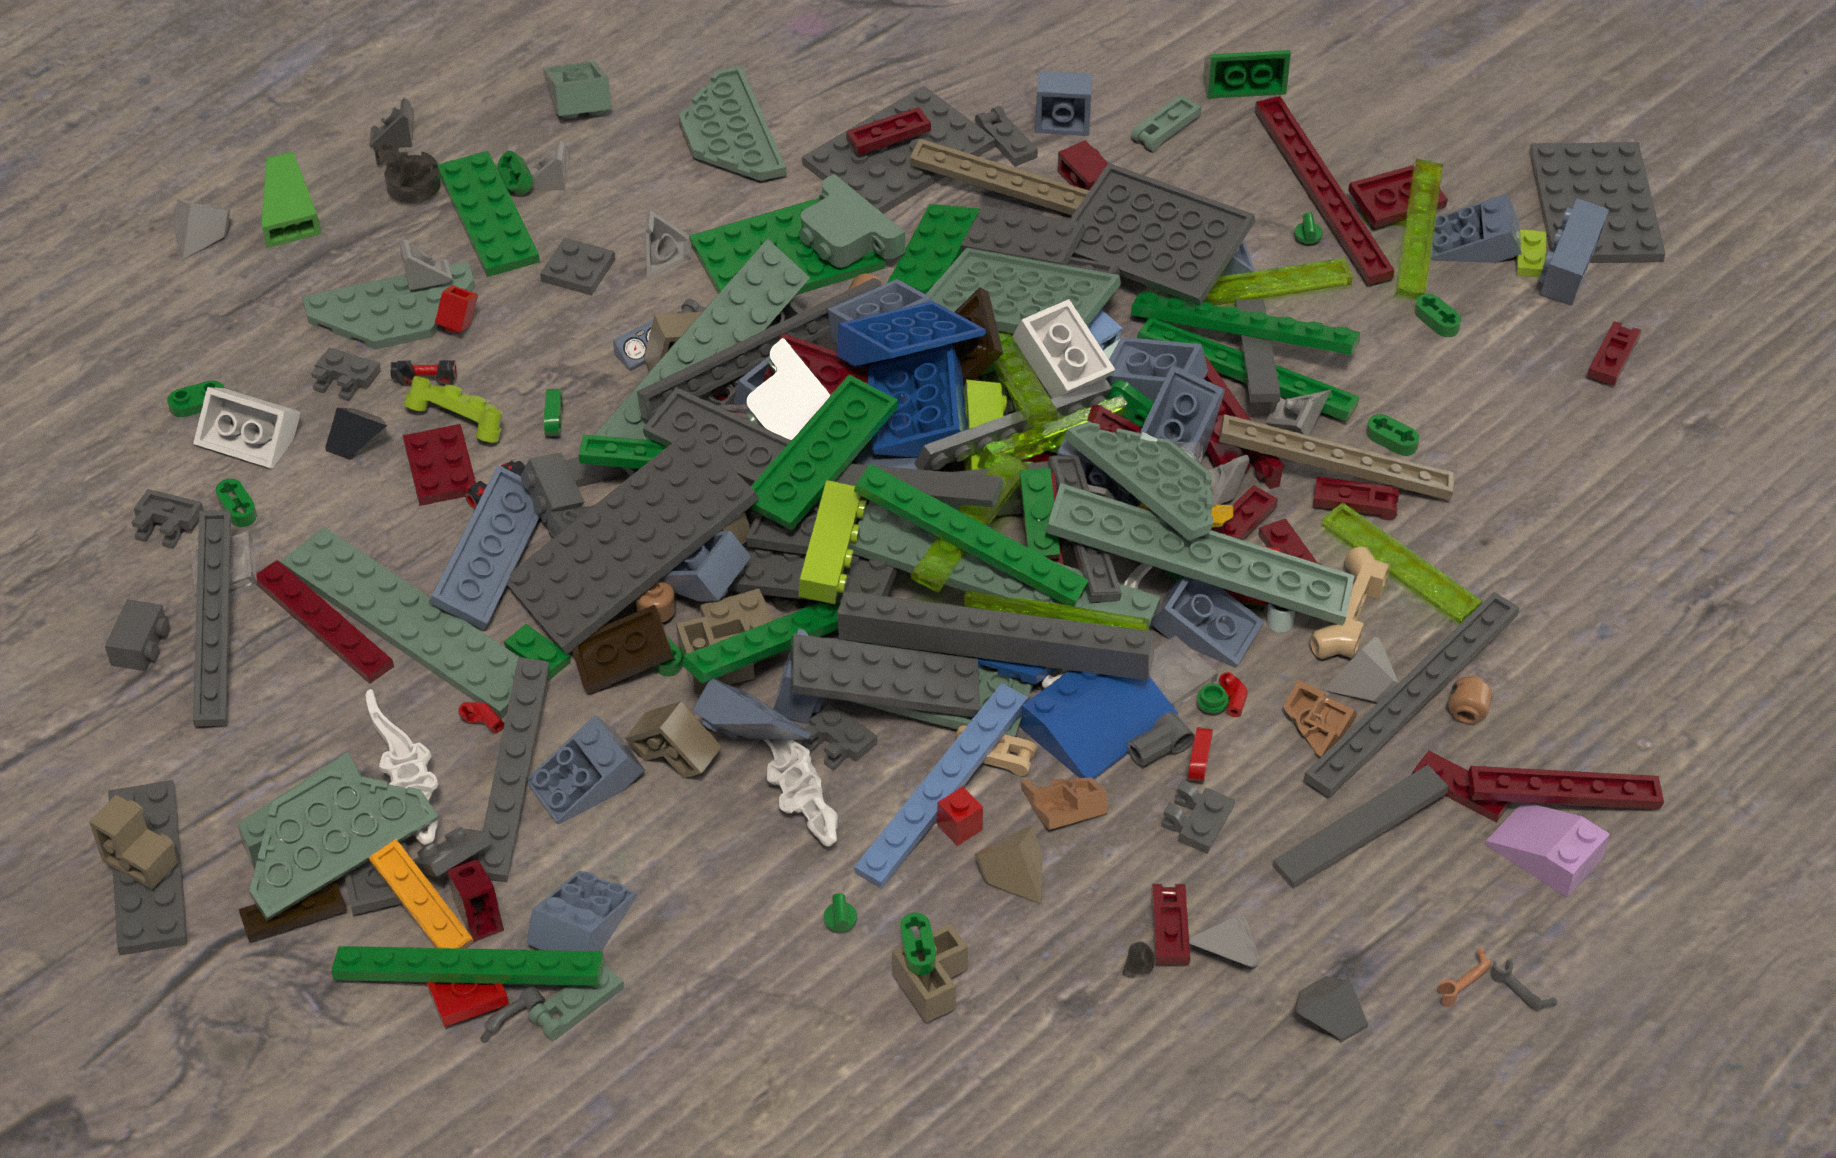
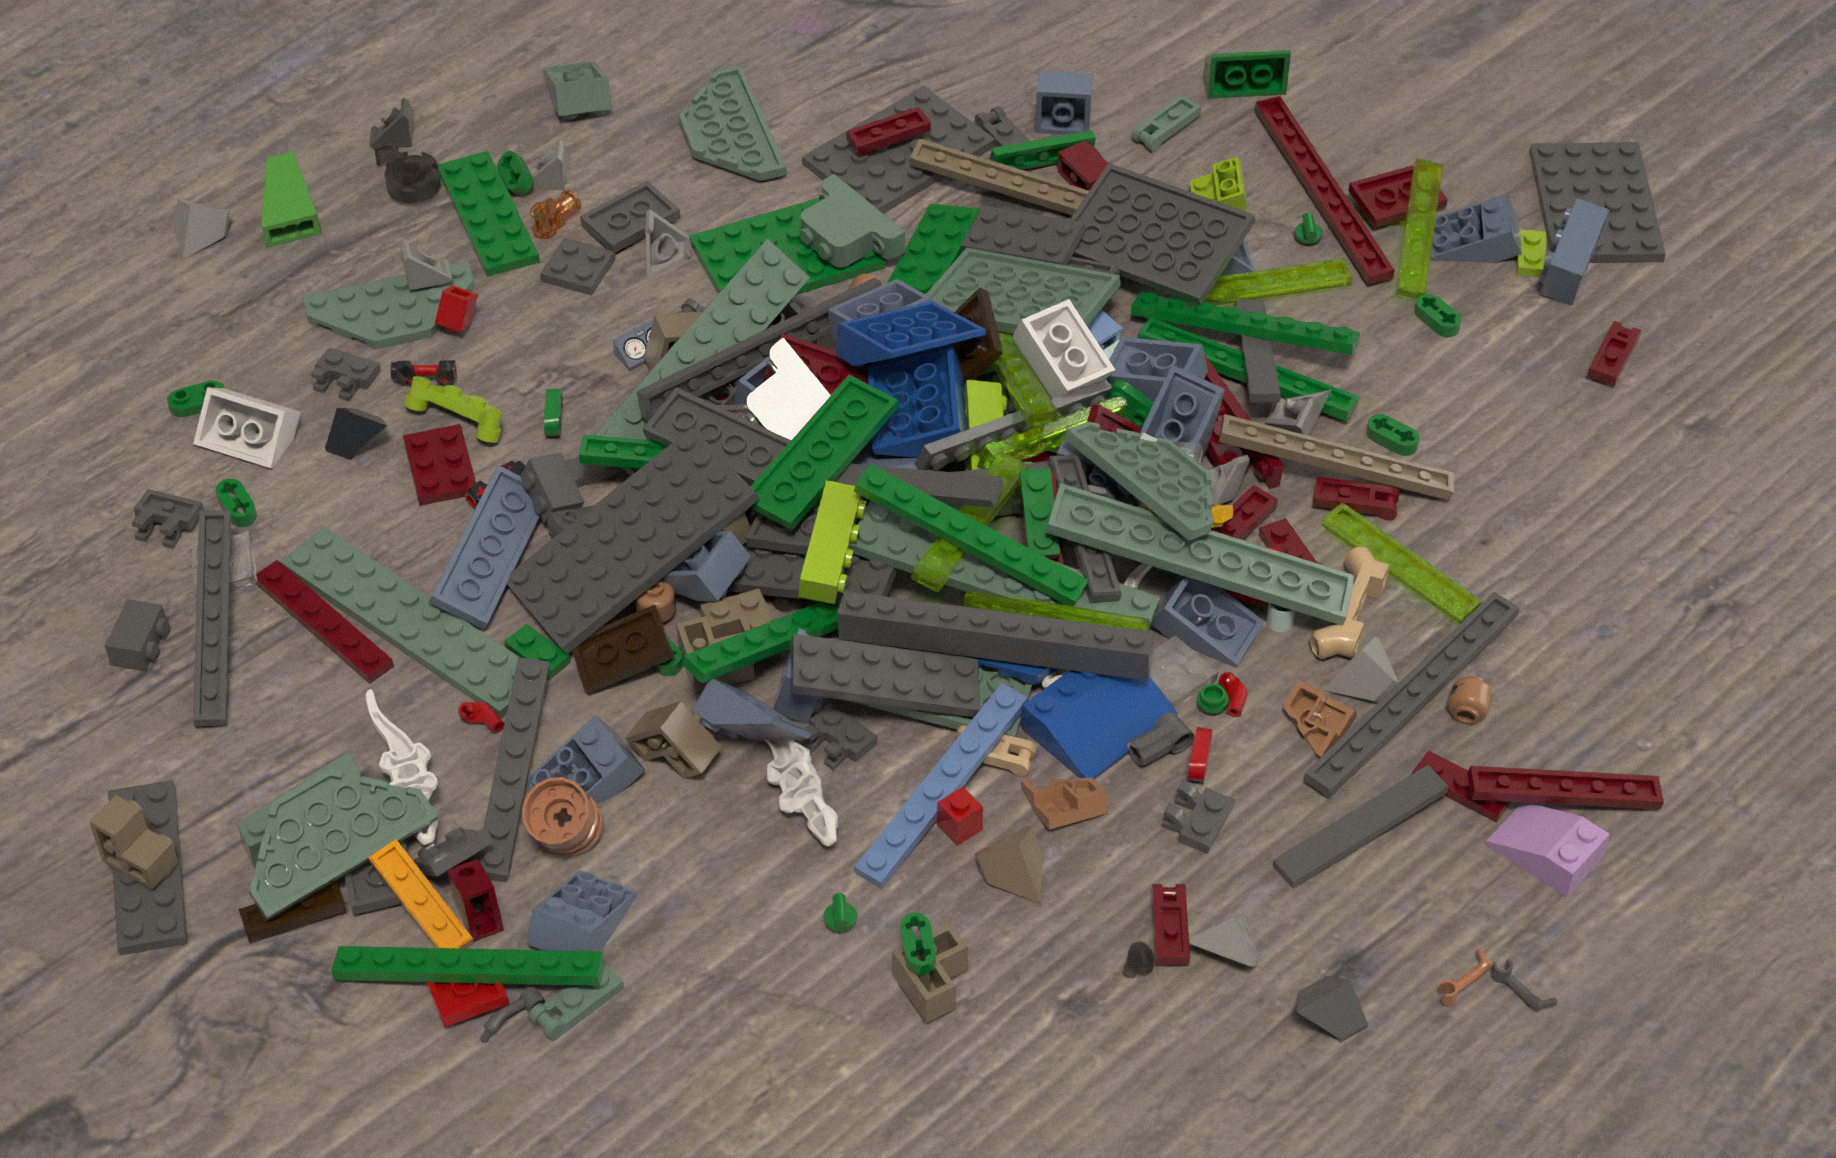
(551, 214): none -> clear orange connector
(555, 802): none -> nougat wheel
(624, 217): none -> dark grey plate
(1038, 152): none -> green plate
(1223, 185): none -> lime brick

